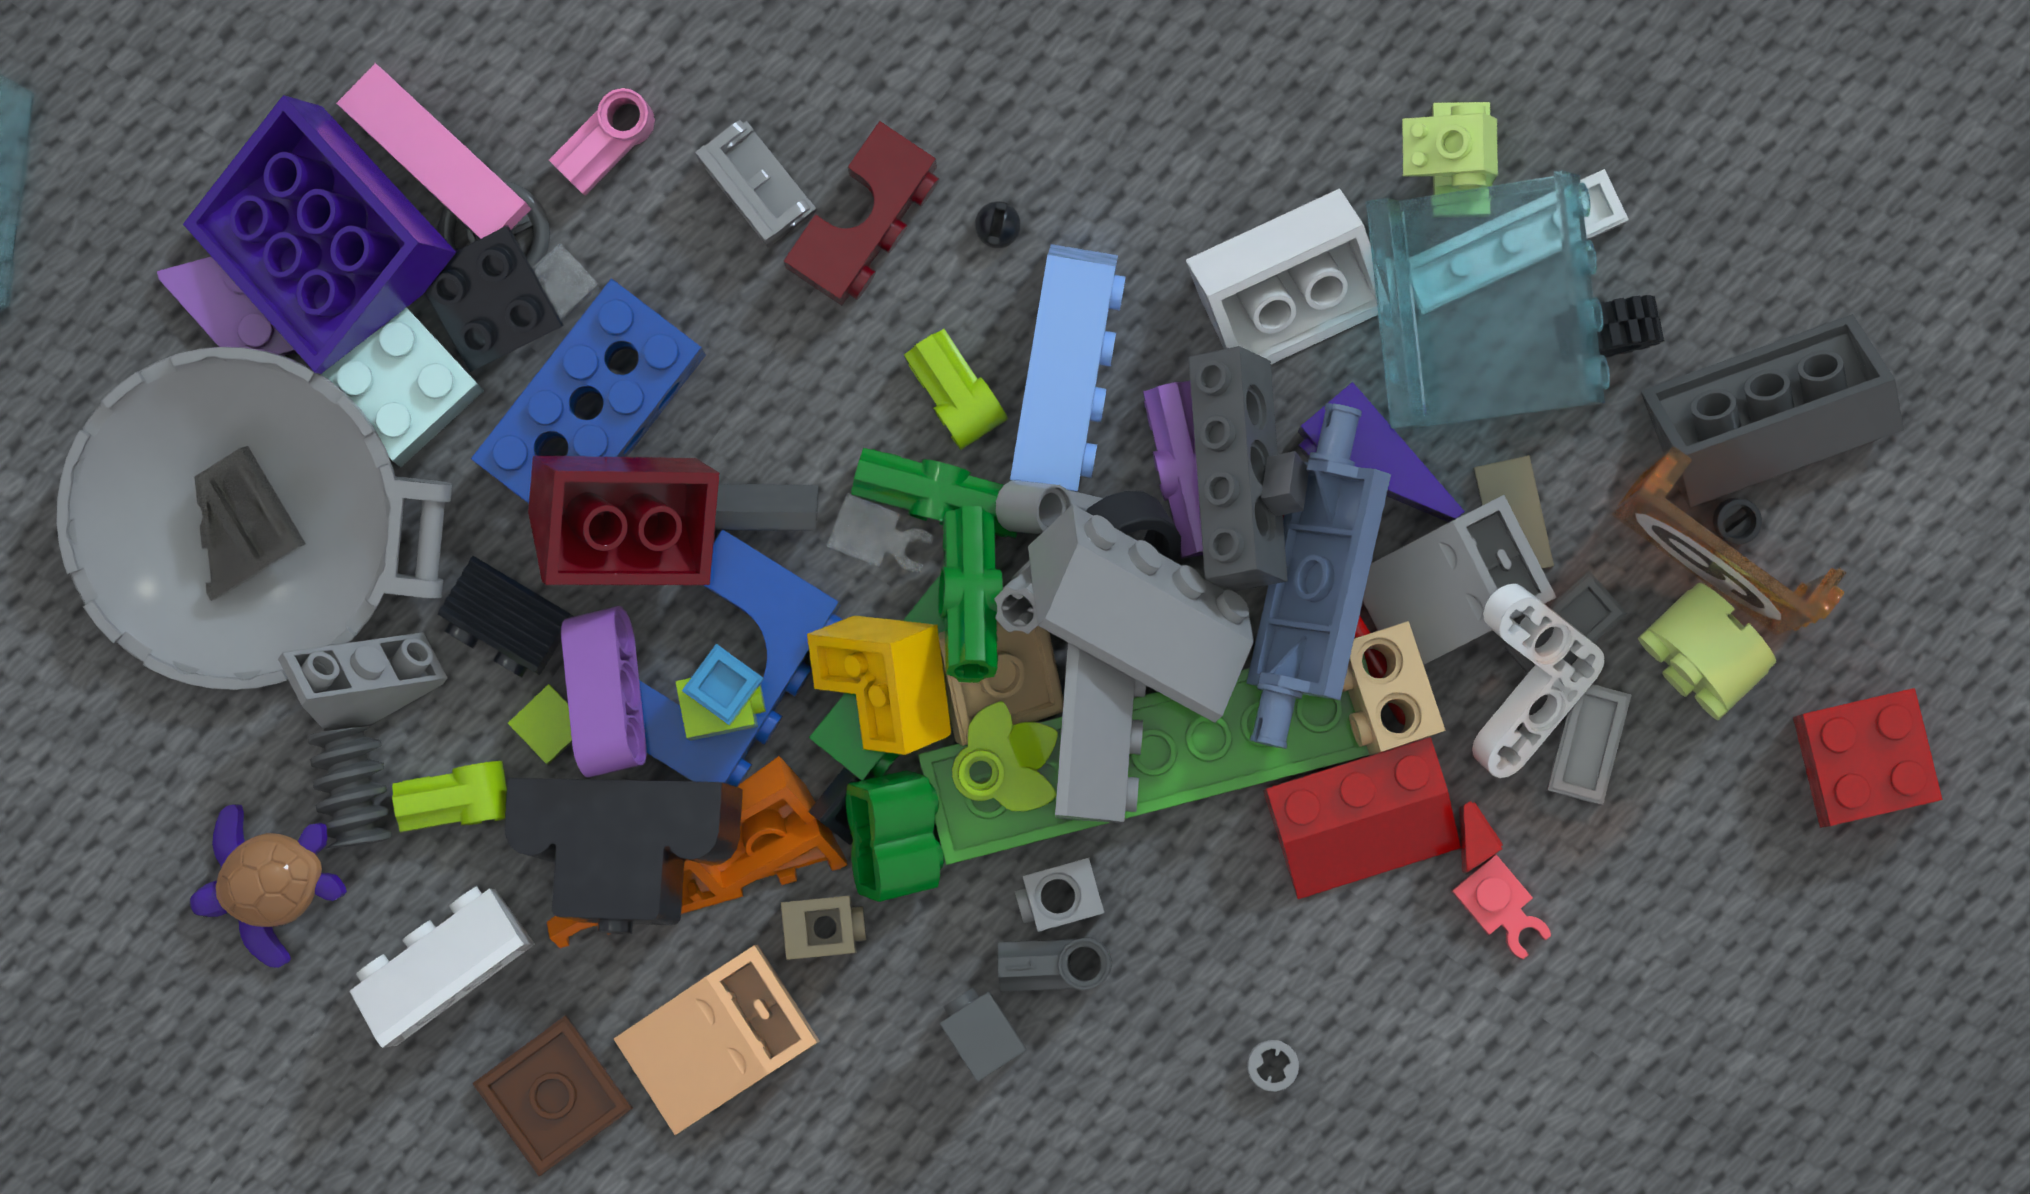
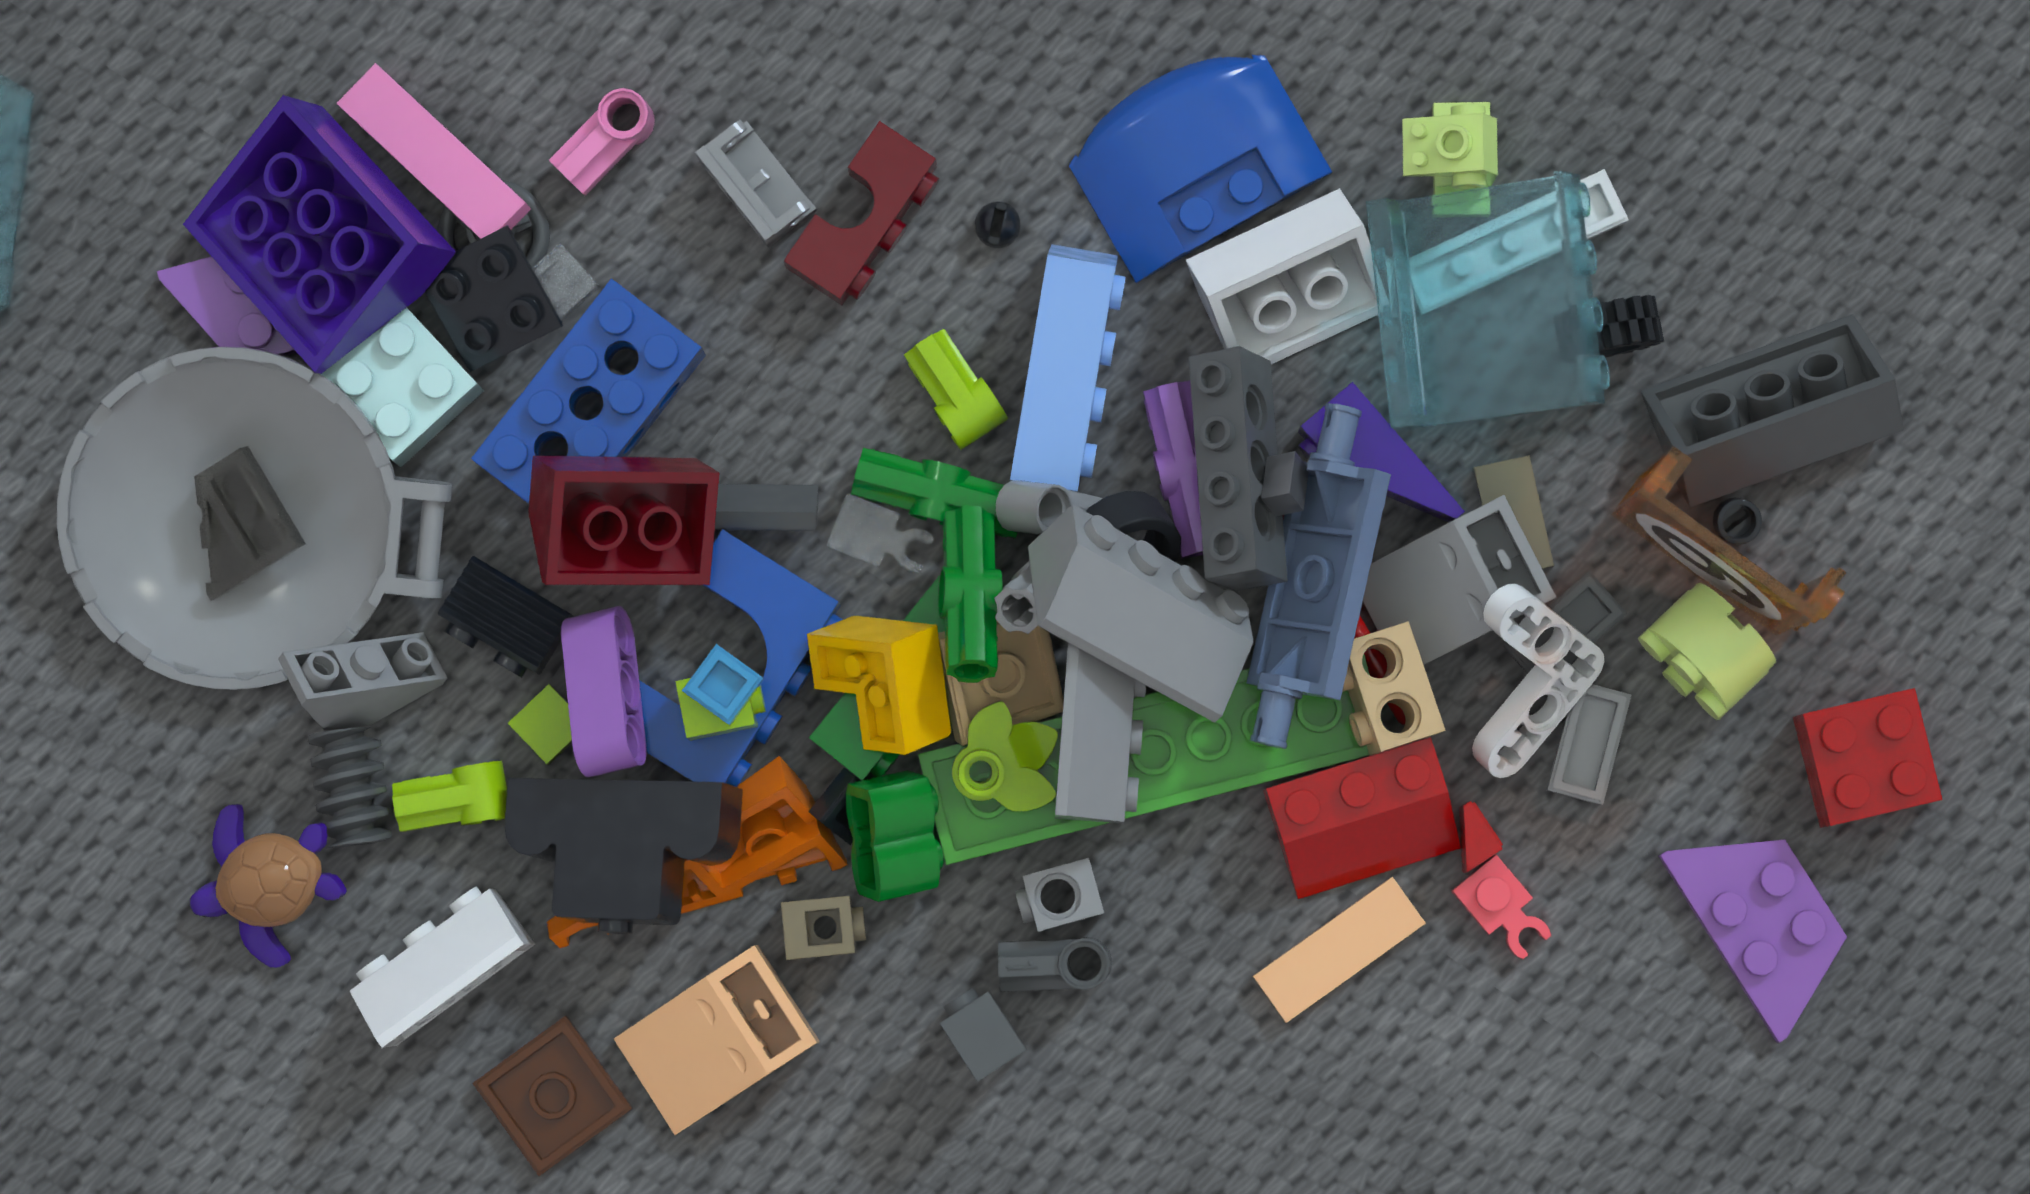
(1194, 159): none -> blue slope
(1289, 1070): light grey bush -> none
(1339, 949): none -> light nougat tile
(1762, 921): none -> medium lavender wing

